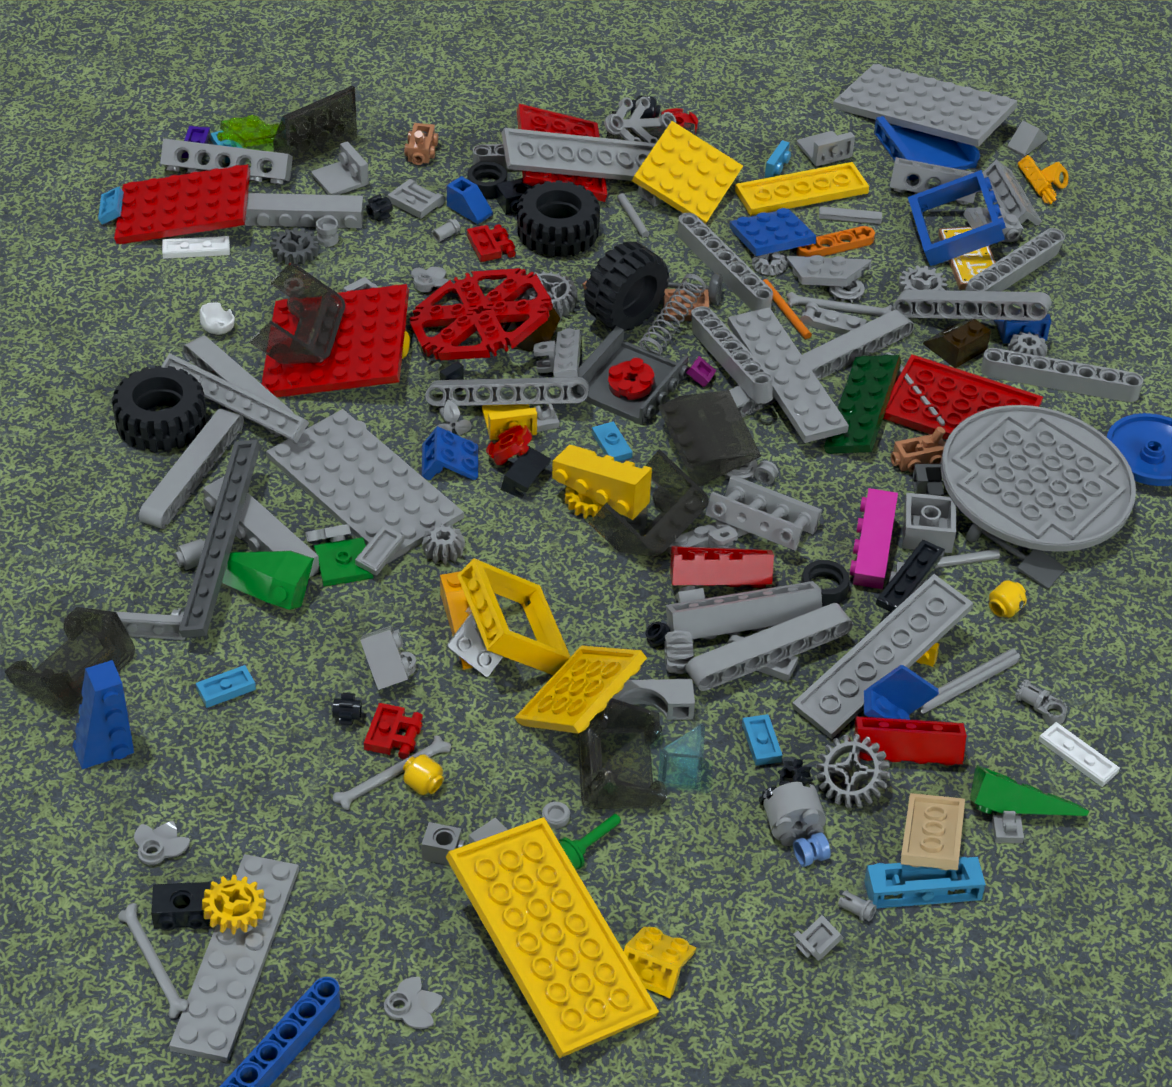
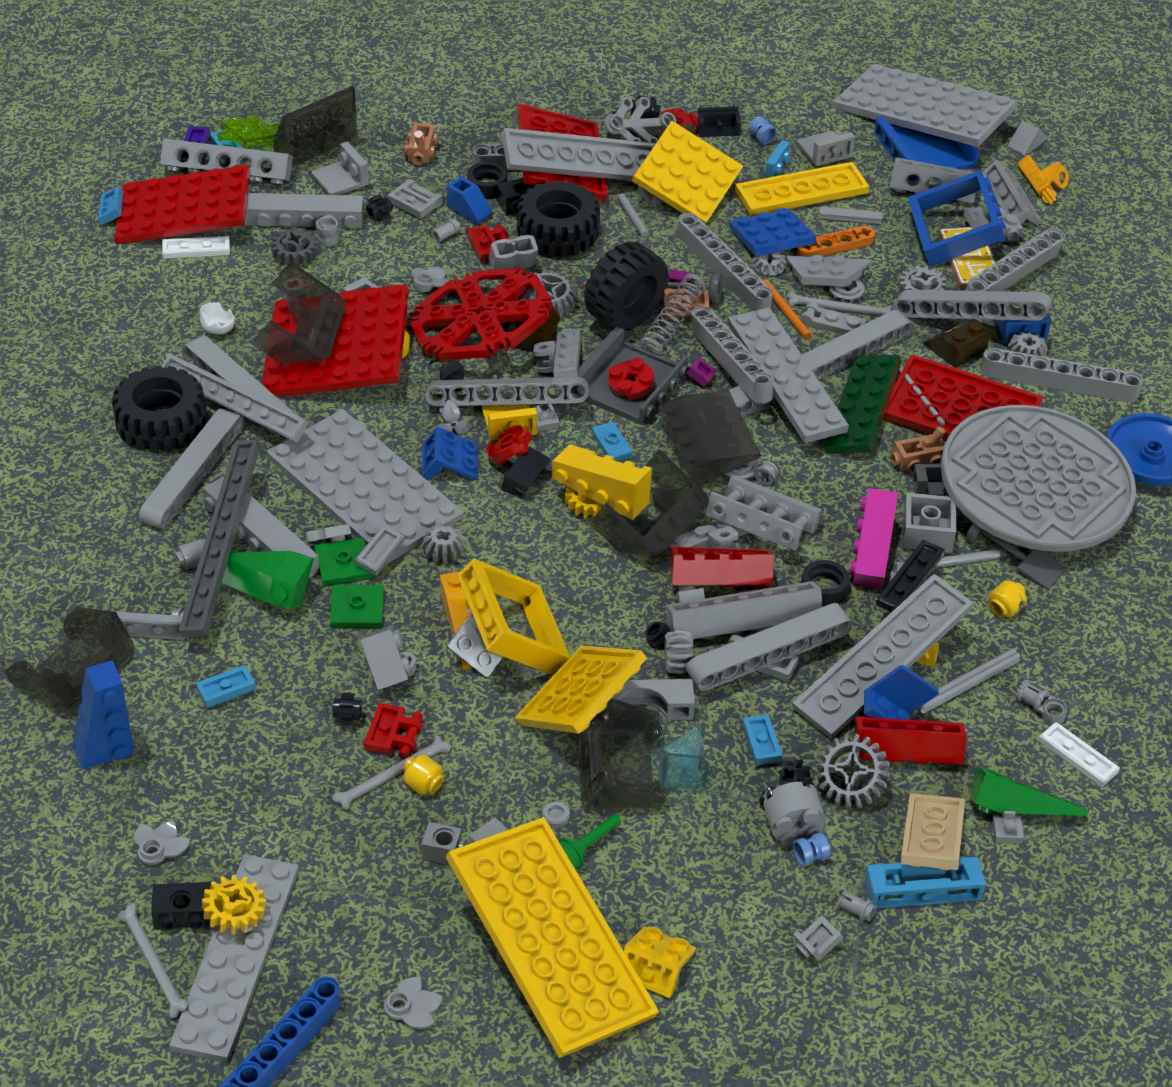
(357, 606): none -> green plate
(513, 253): none -> light grey brick
(677, 276): none -> magenta plate
(718, 121): none -> black hinge
(762, 130): none -> medium blue wheel

